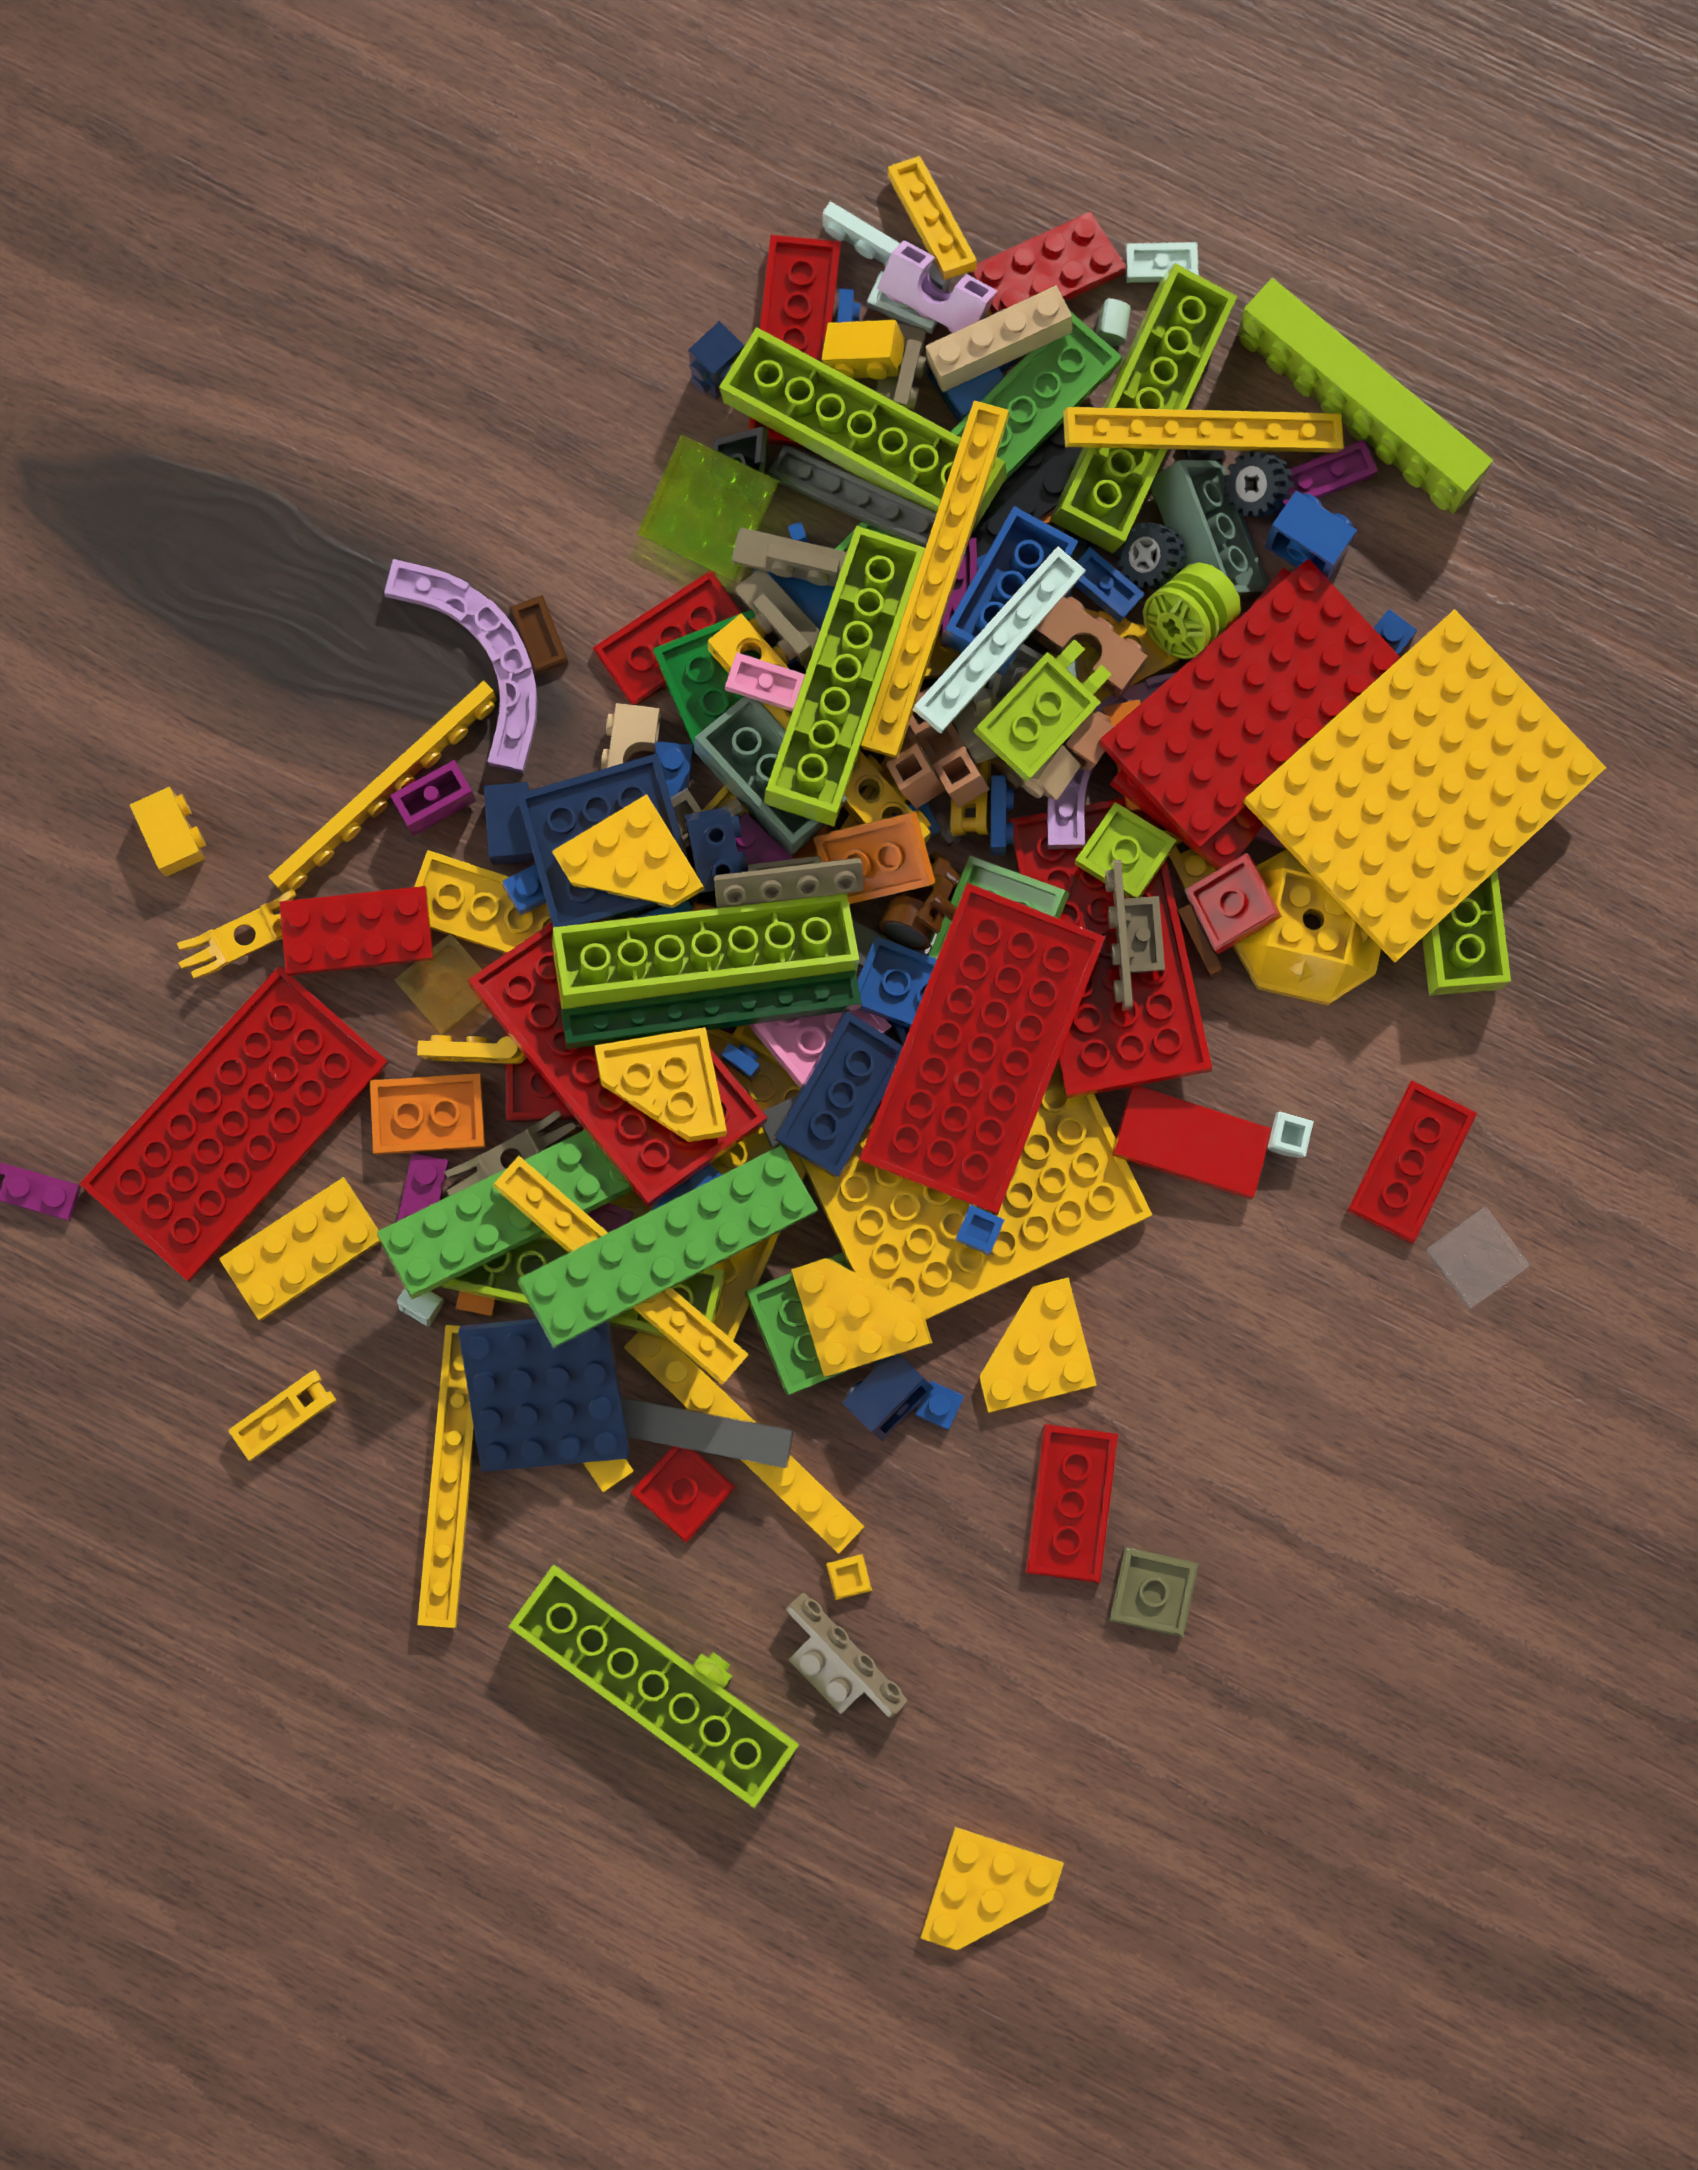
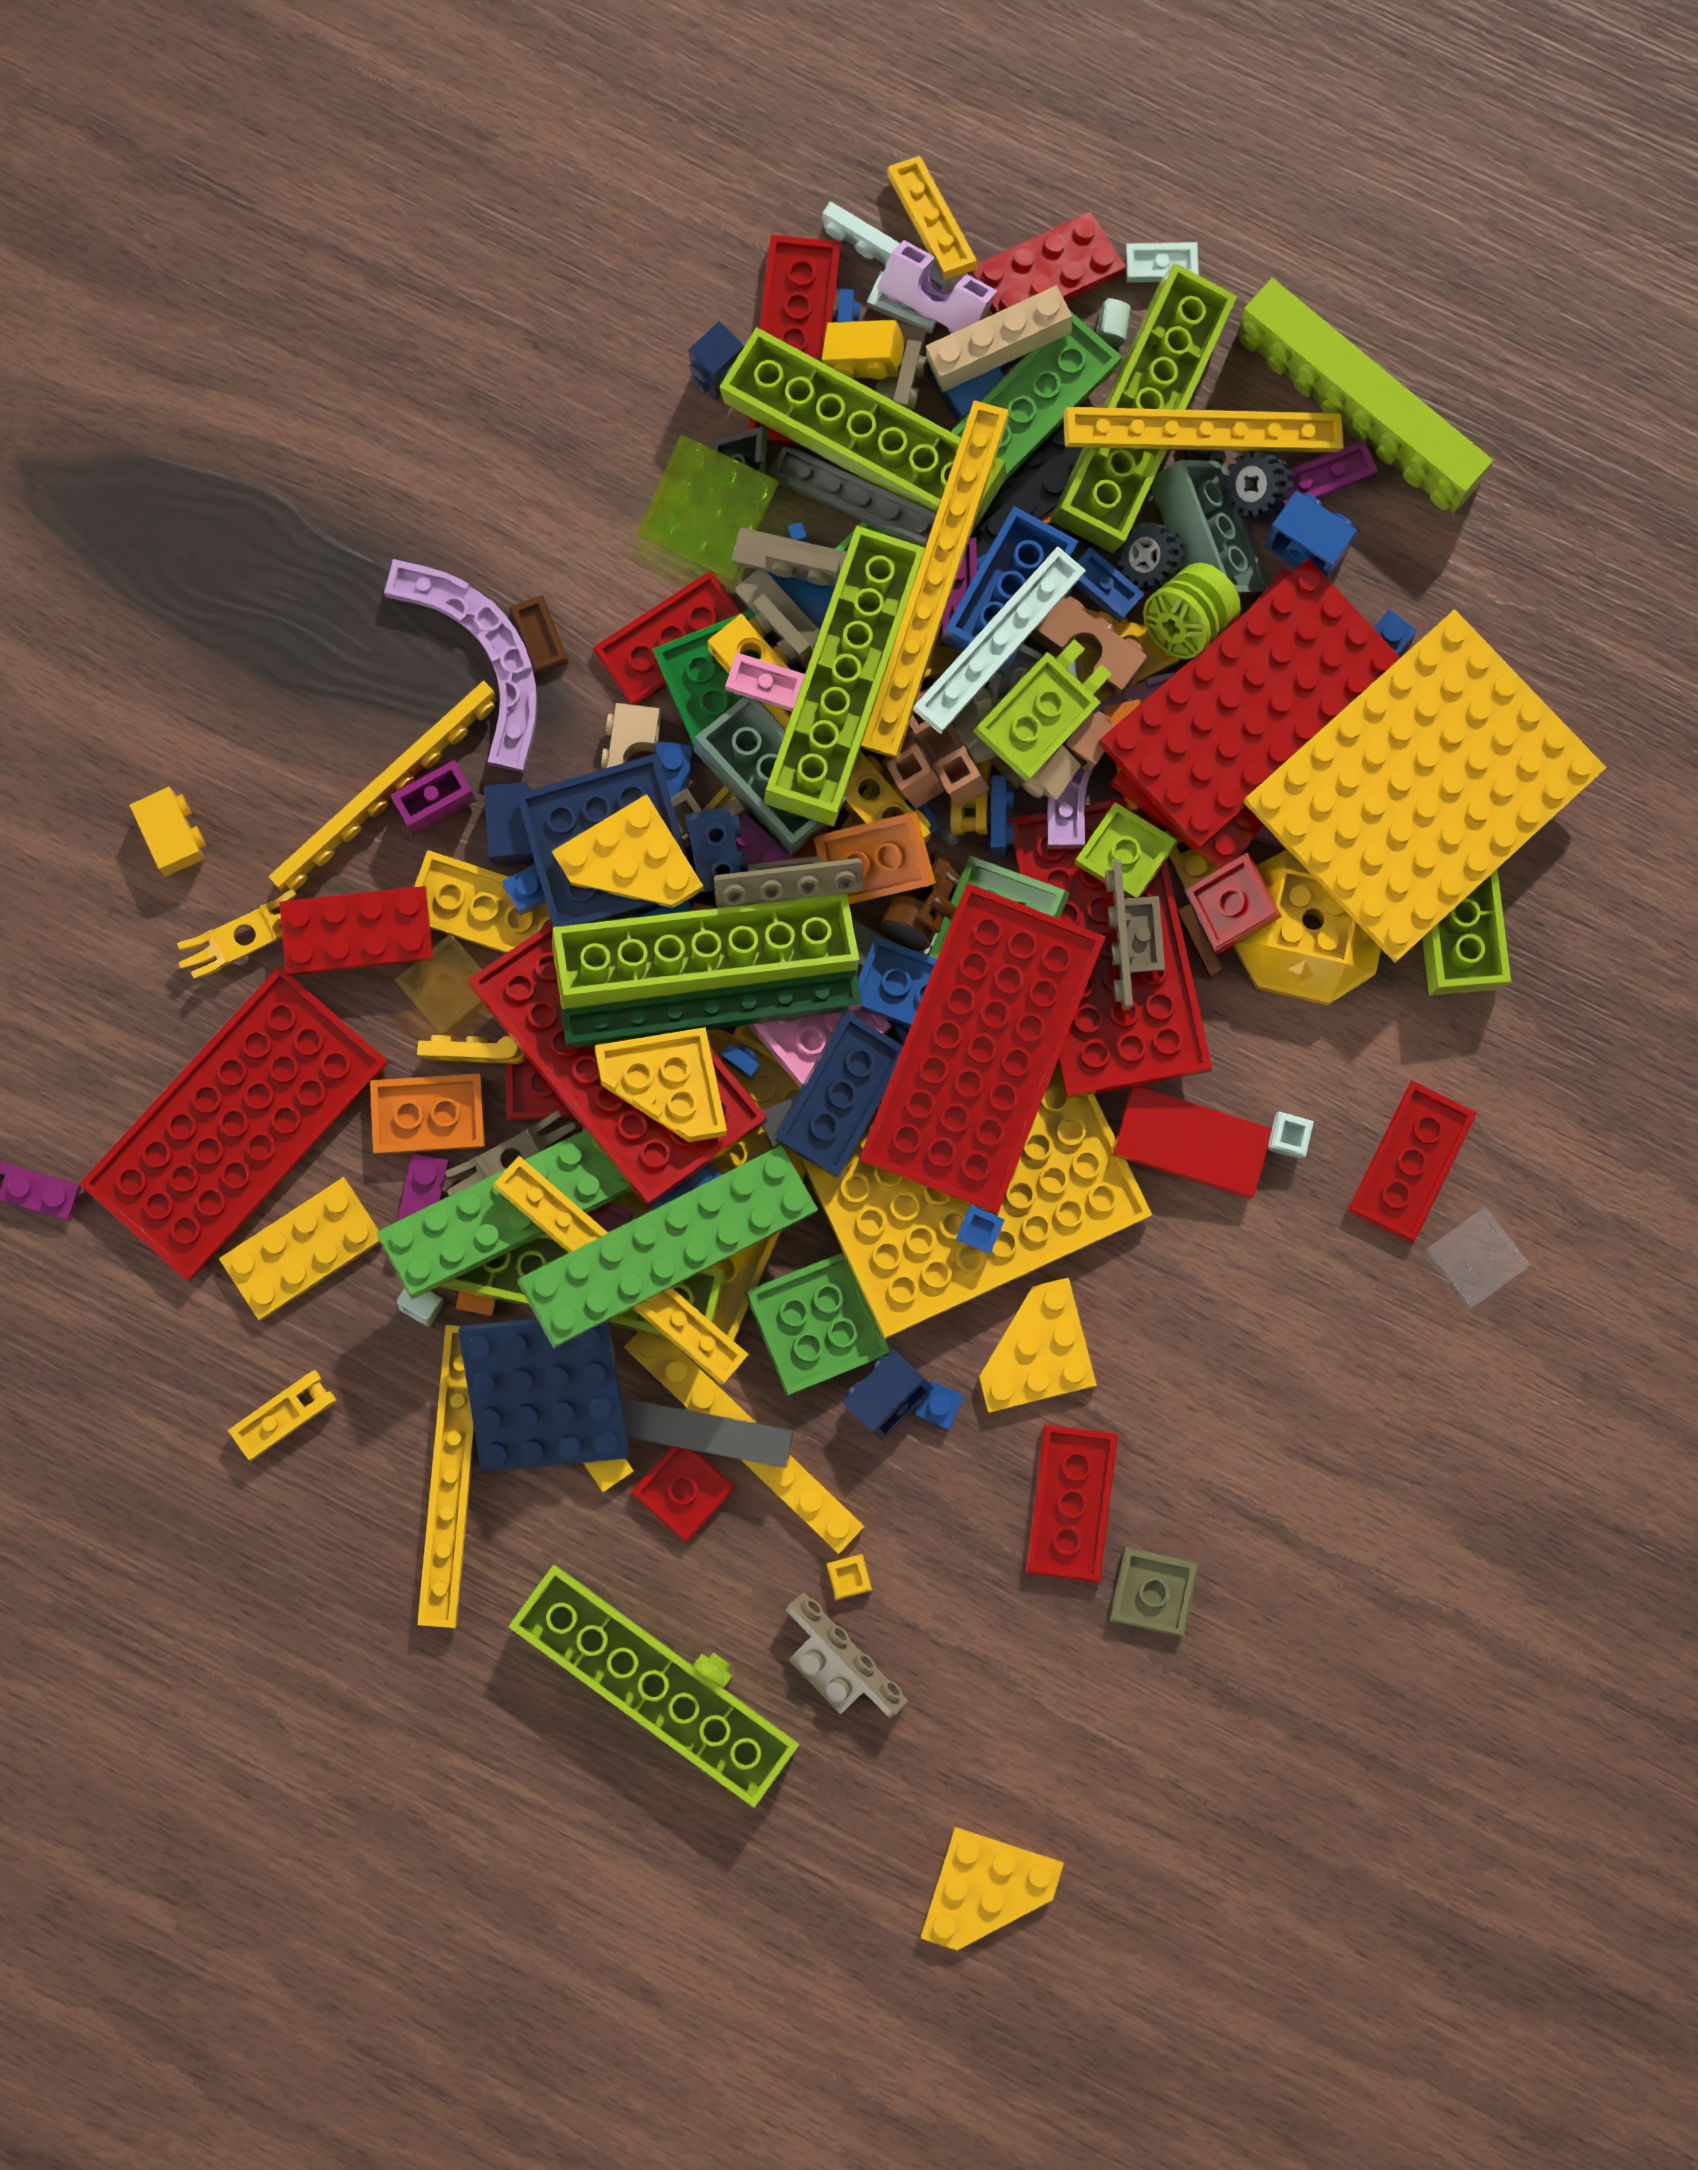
(855, 1317): yellow plate -> none

